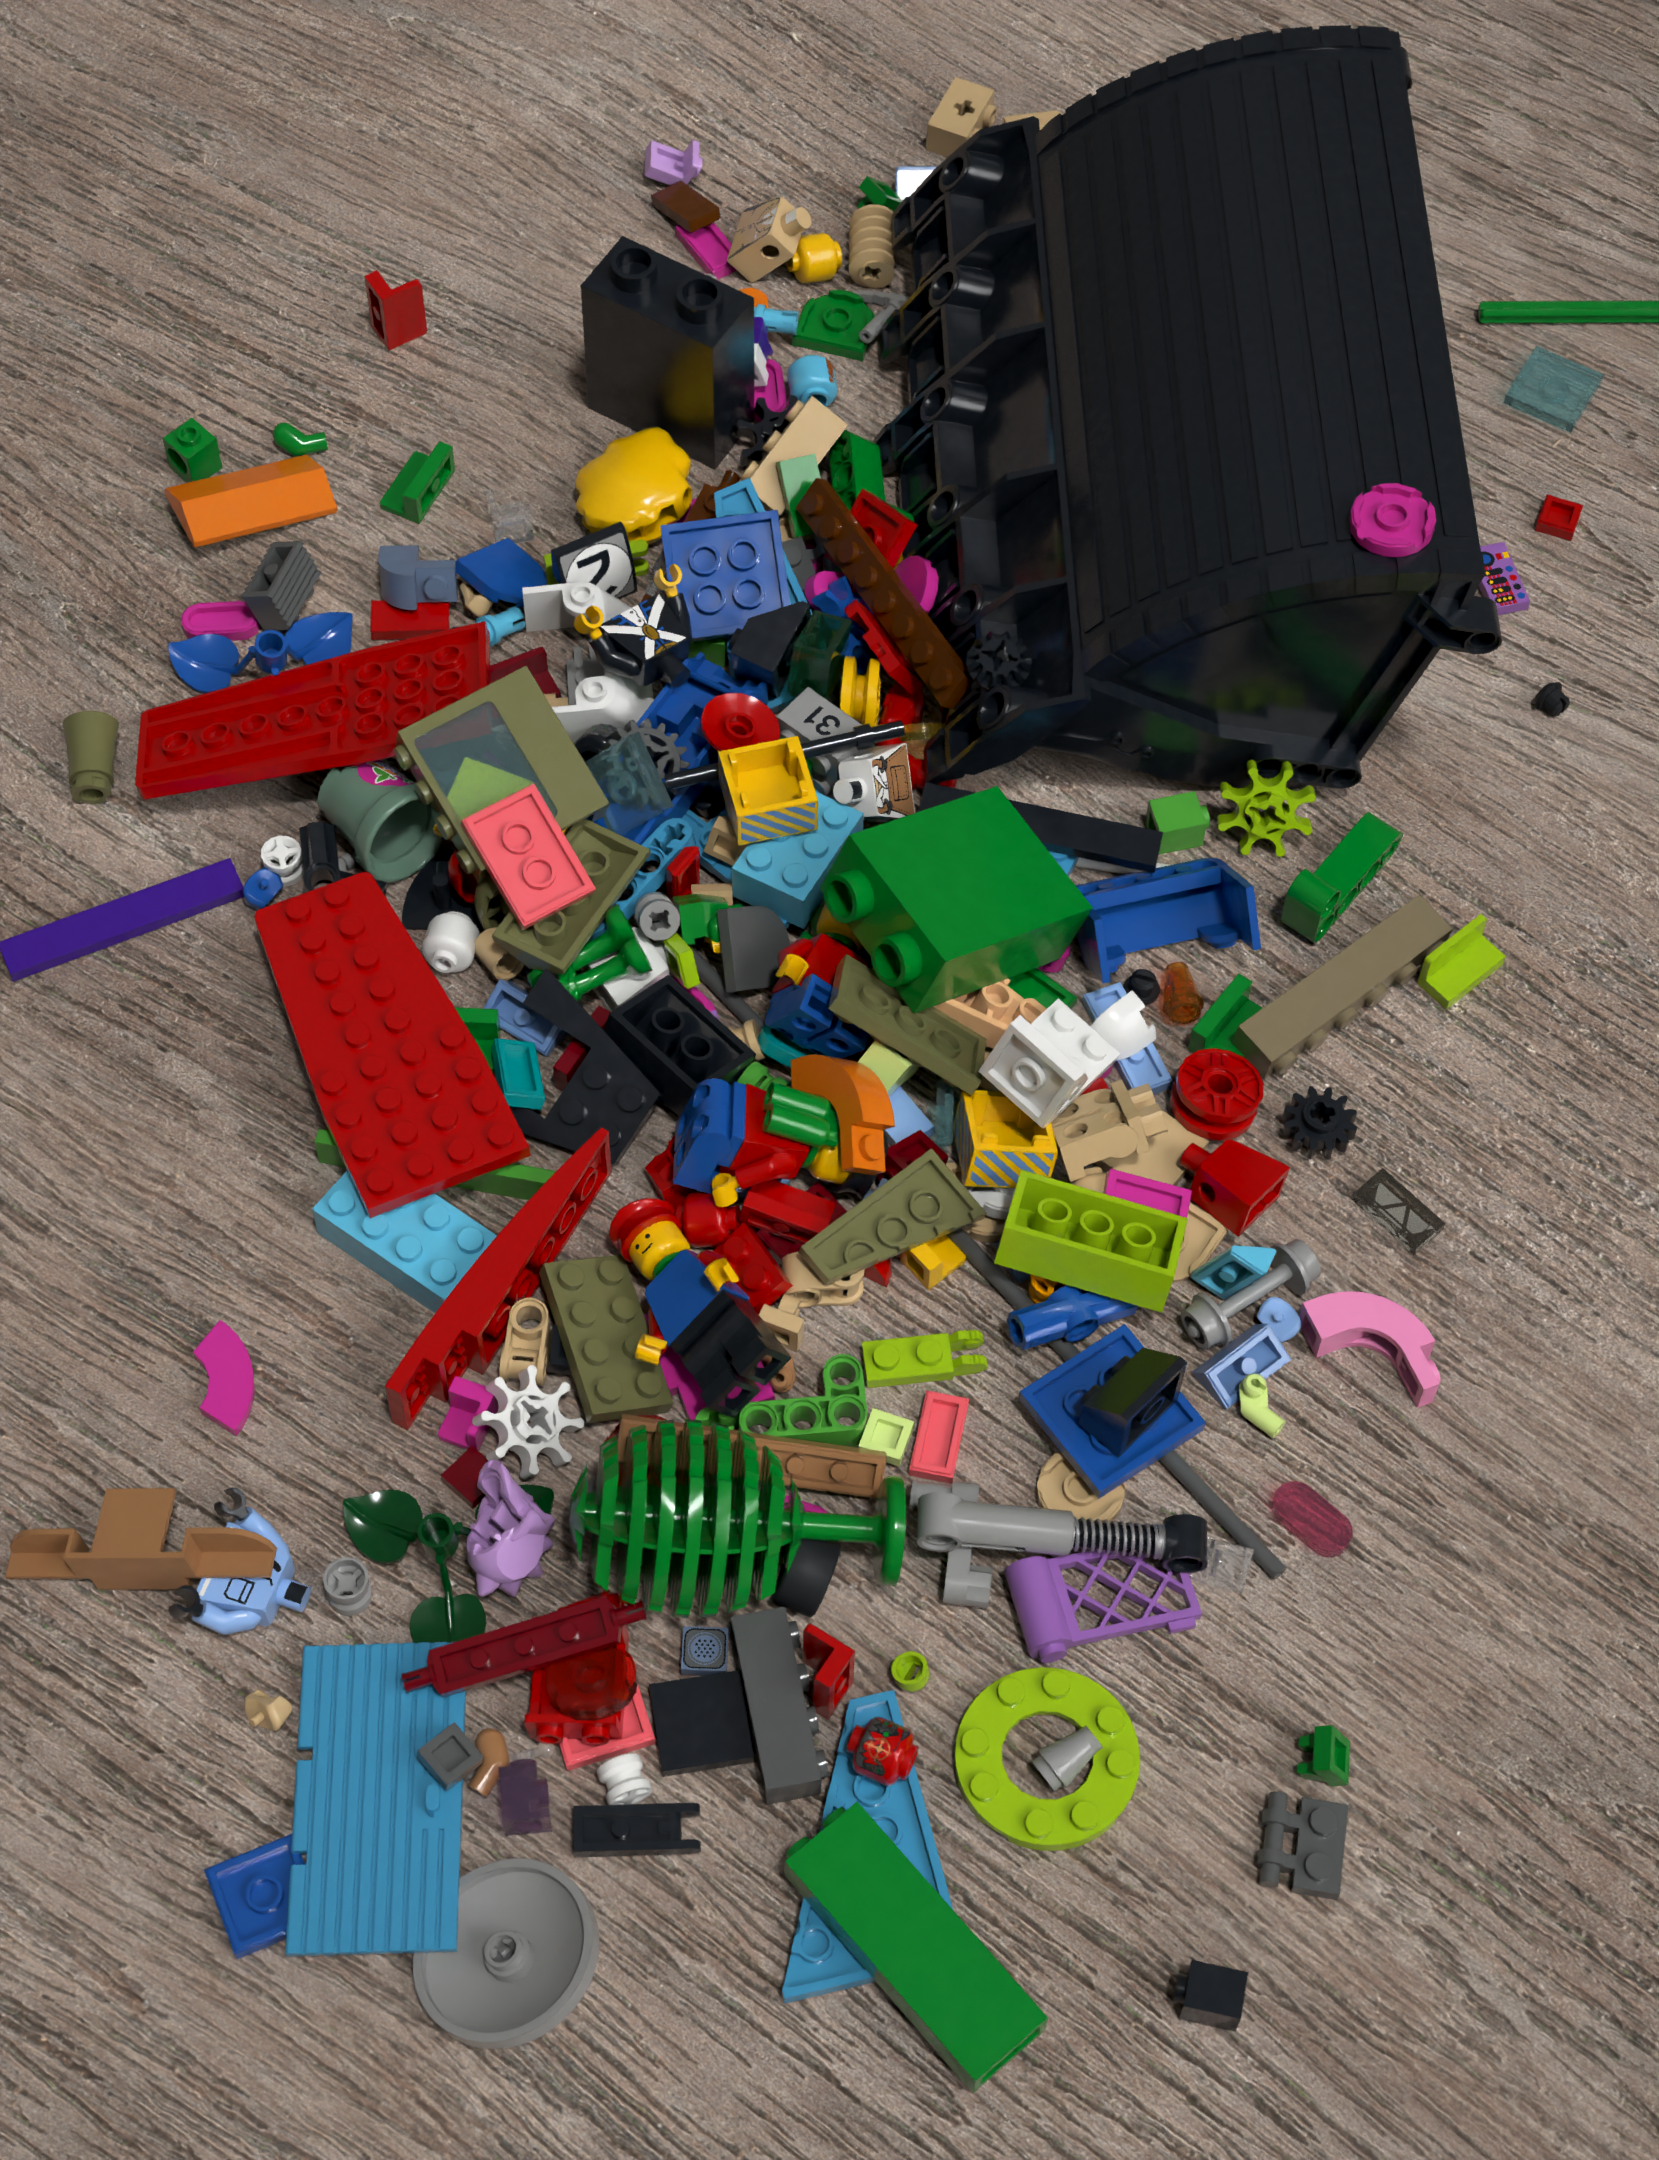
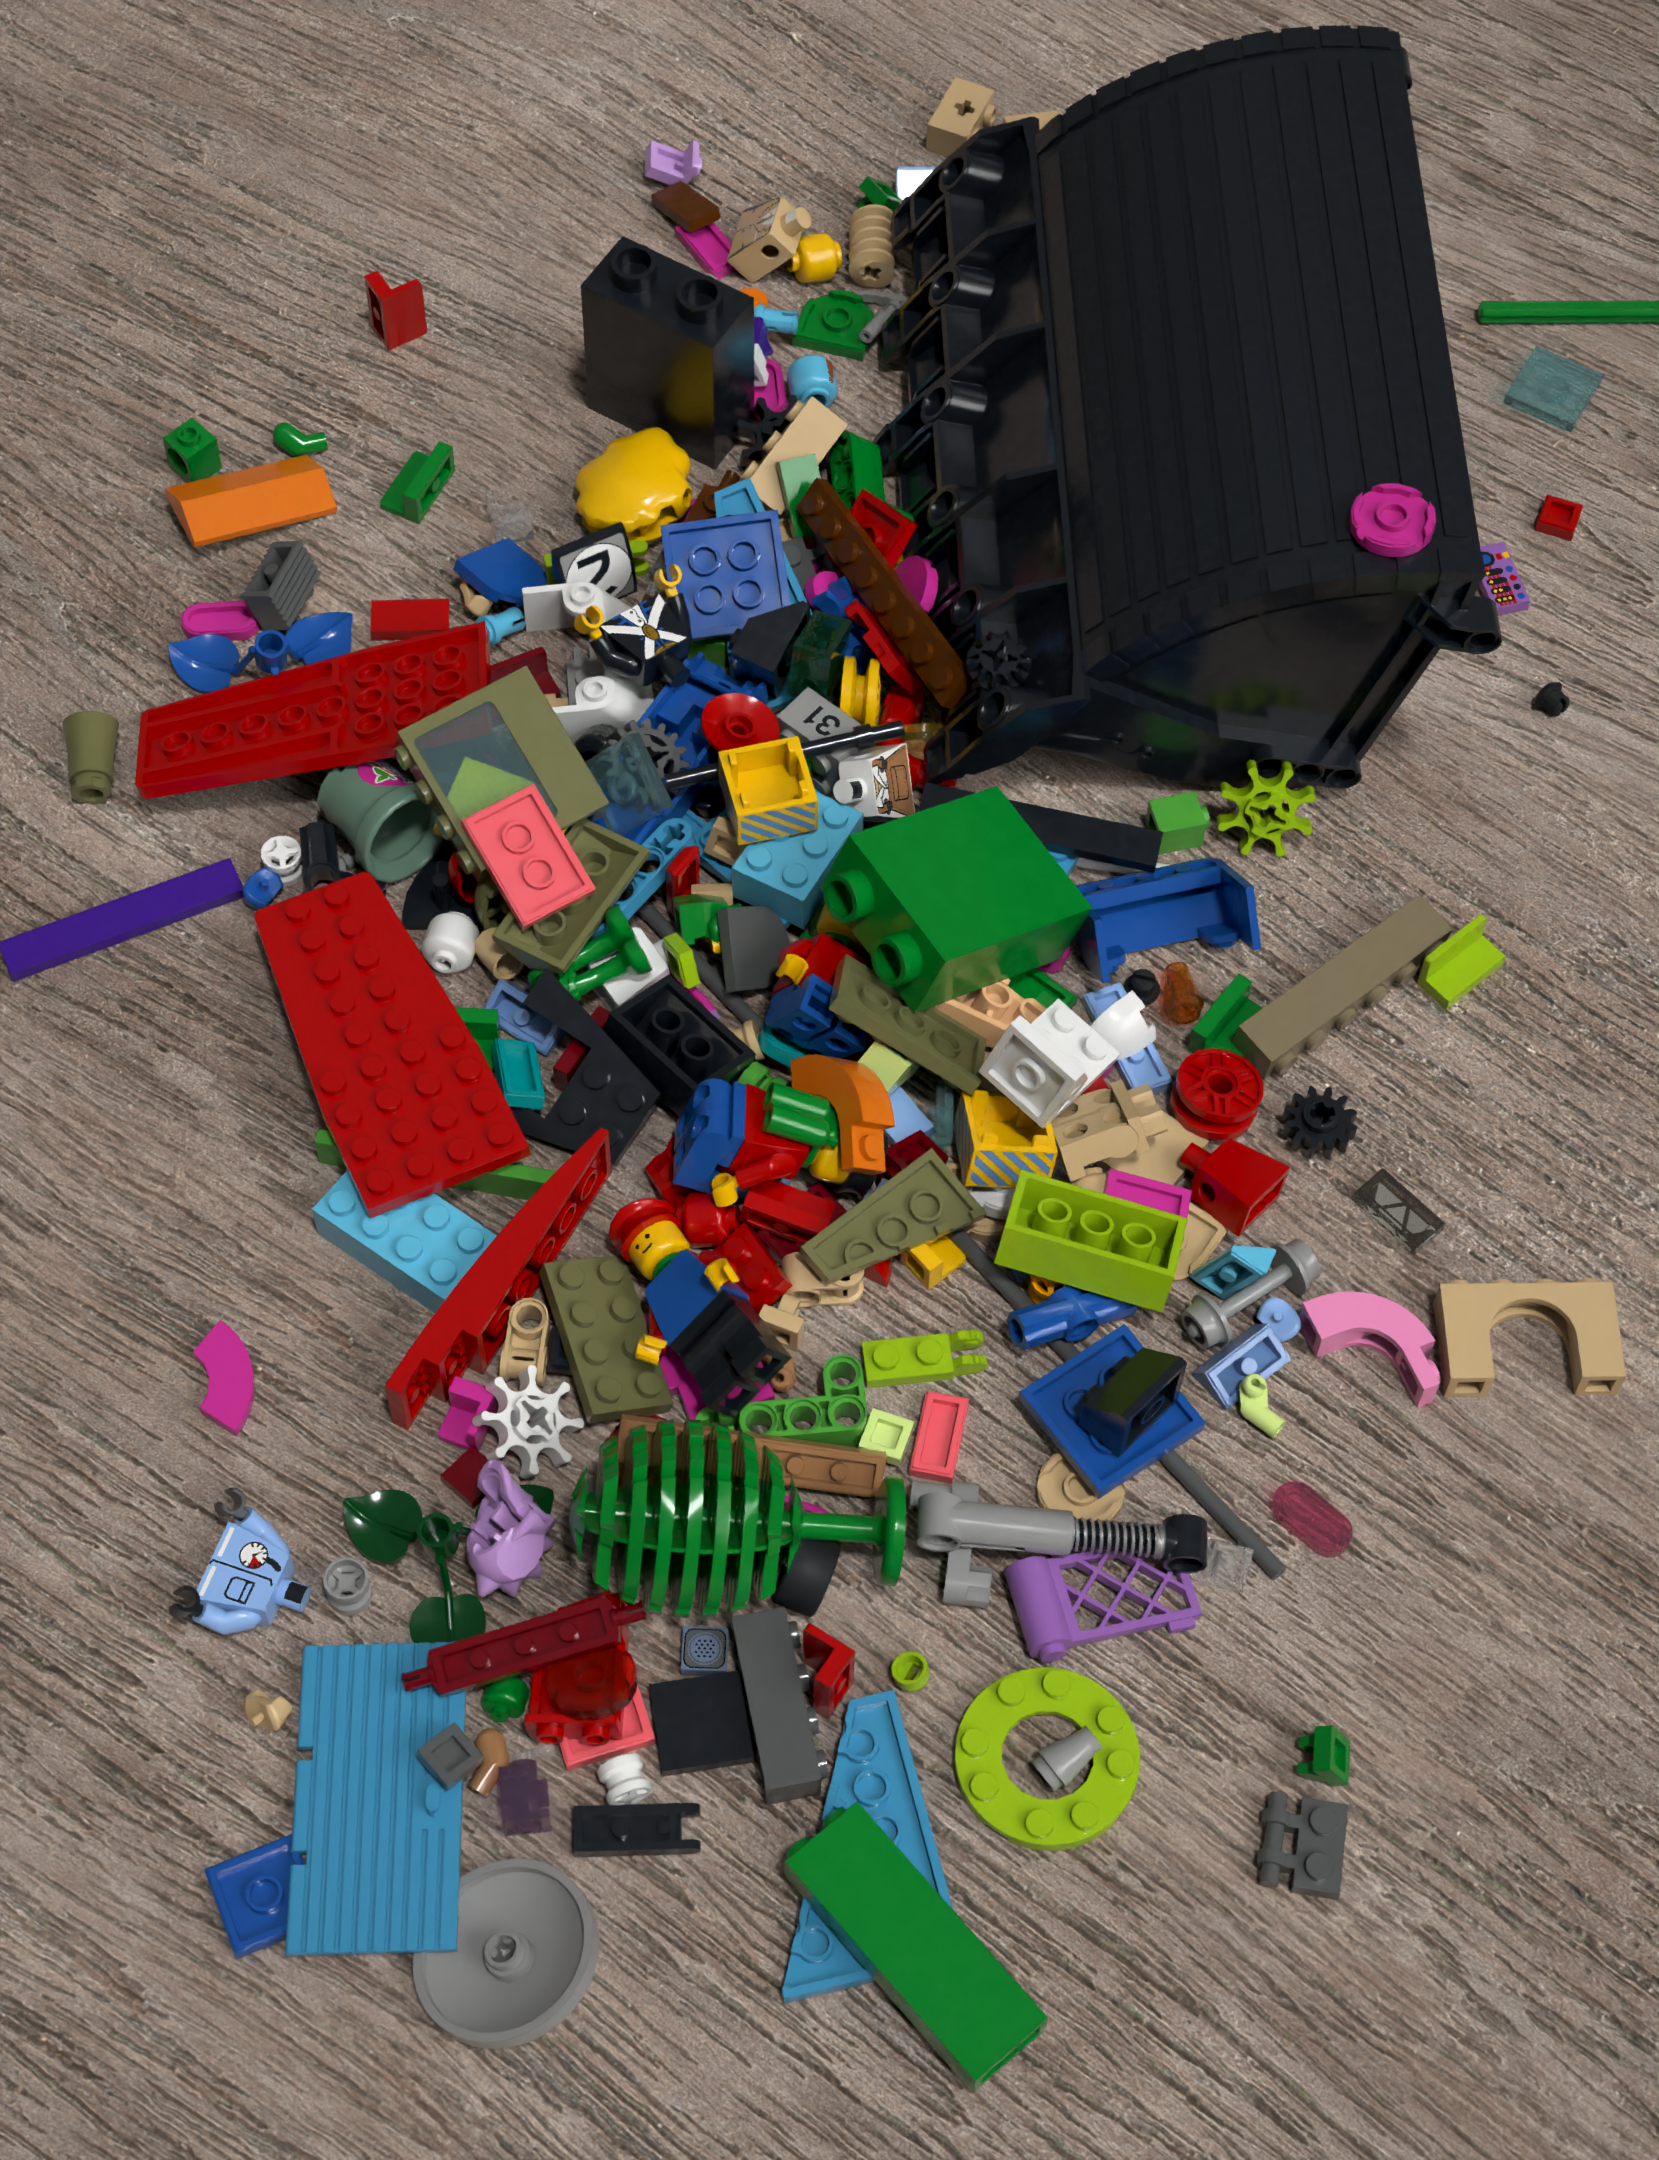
(131, 1544): medium nougat piece -> none
(410, 581): sand blue brick -> none
(505, 1698): none -> green piece
(651, 908): light grey wheel -> none
(883, 1751): red head -> none
(1211, 1995): black brick -> none
(1323, 896): green beam -> none
(1578, 1311): none -> tan arch

